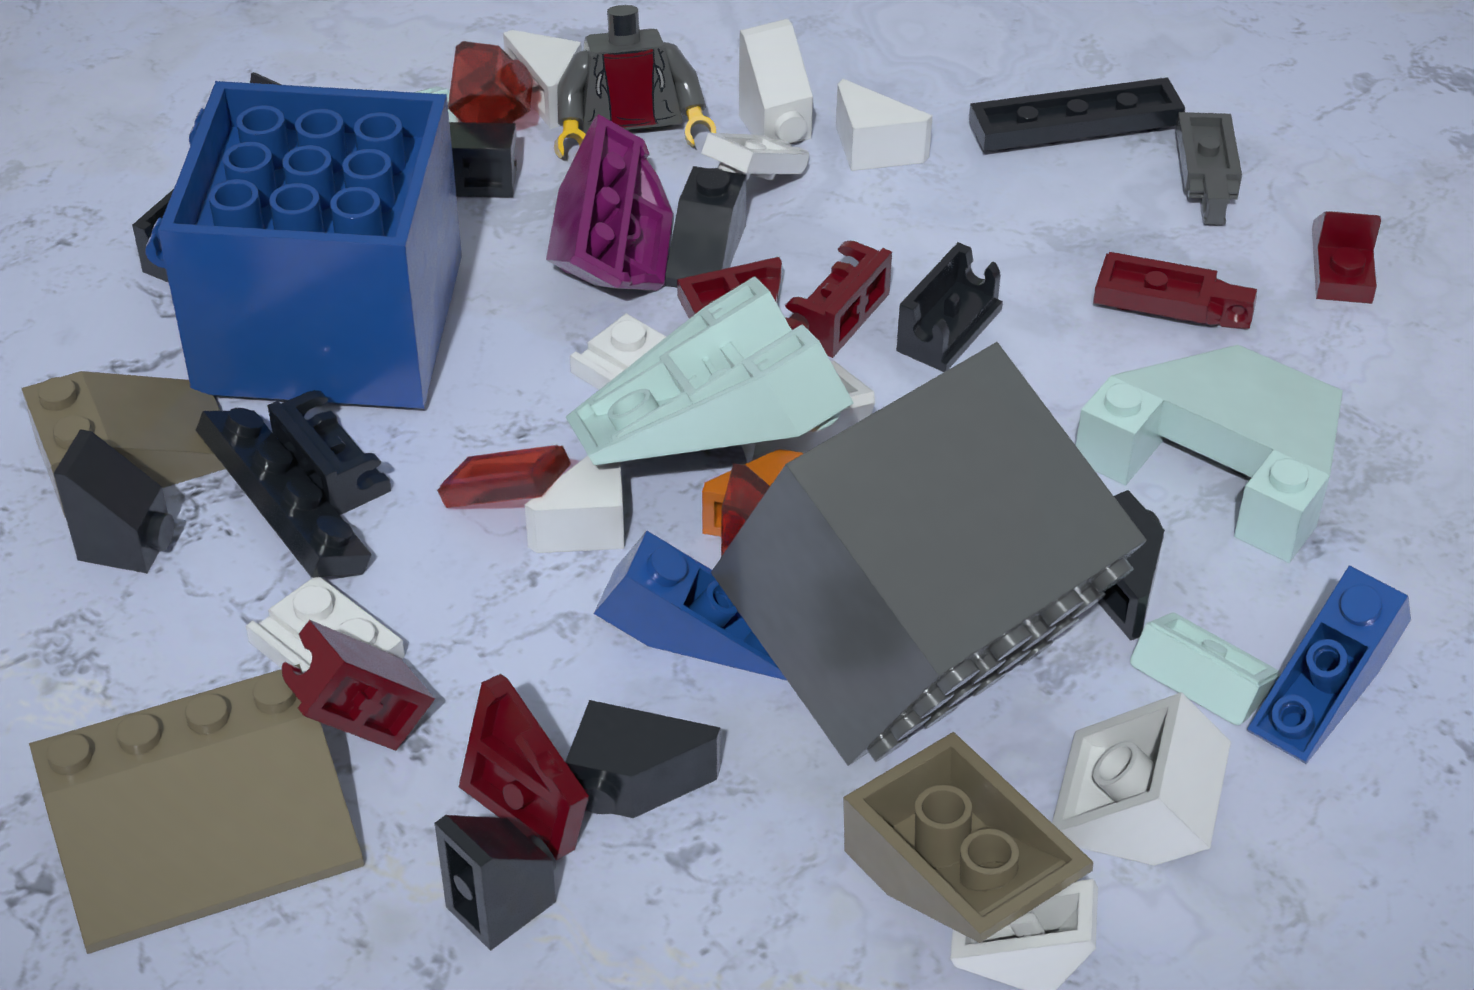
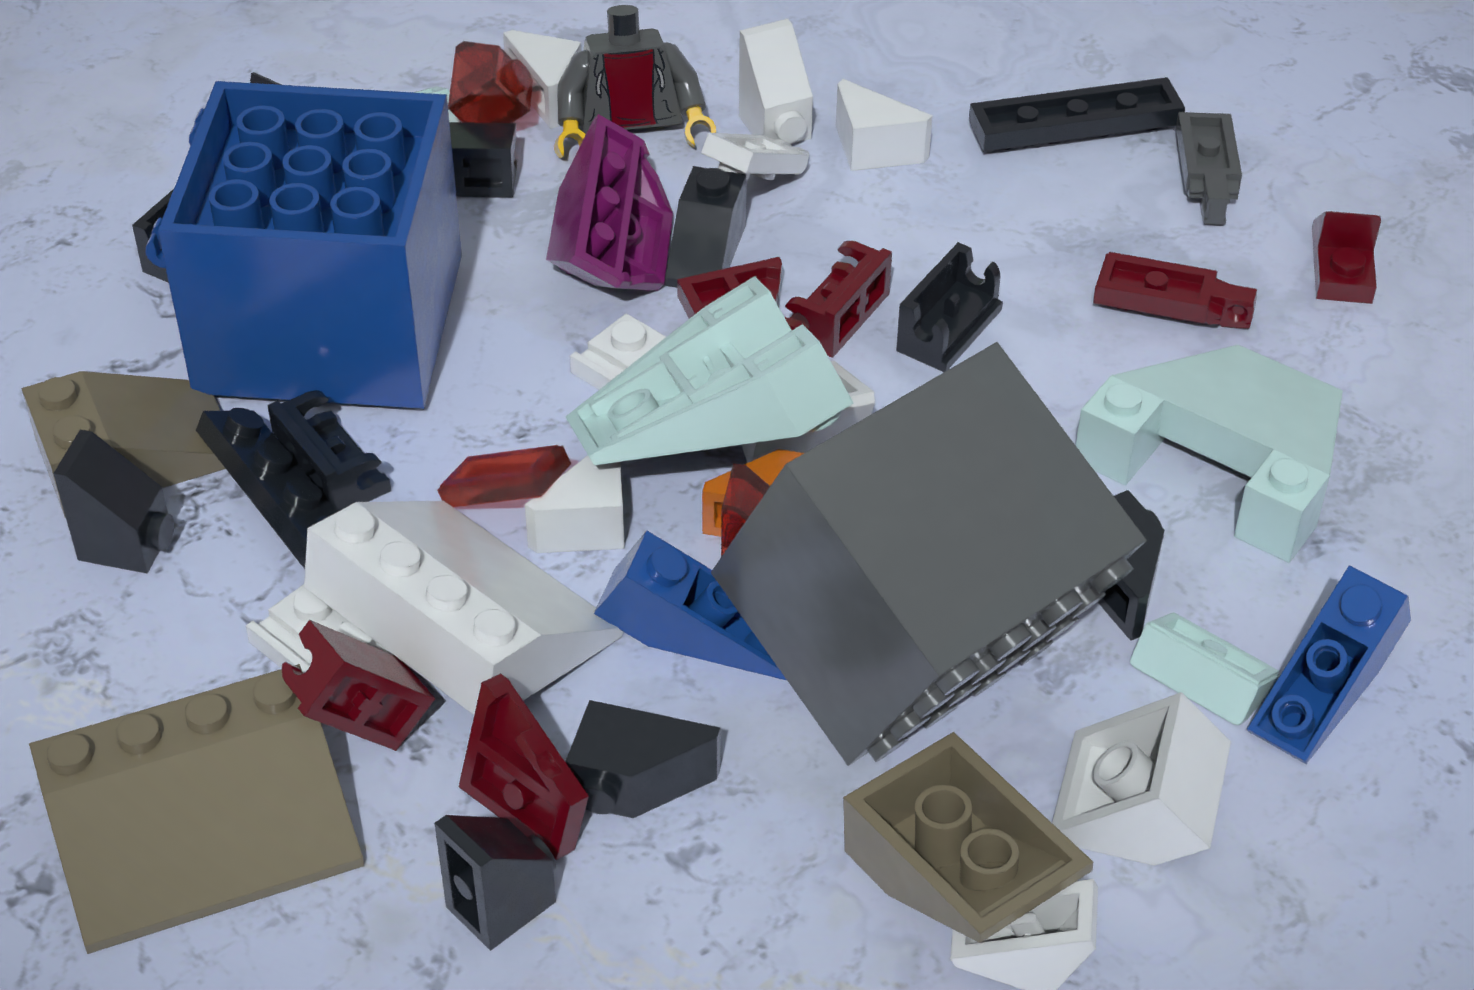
(450, 598): none -> white slope

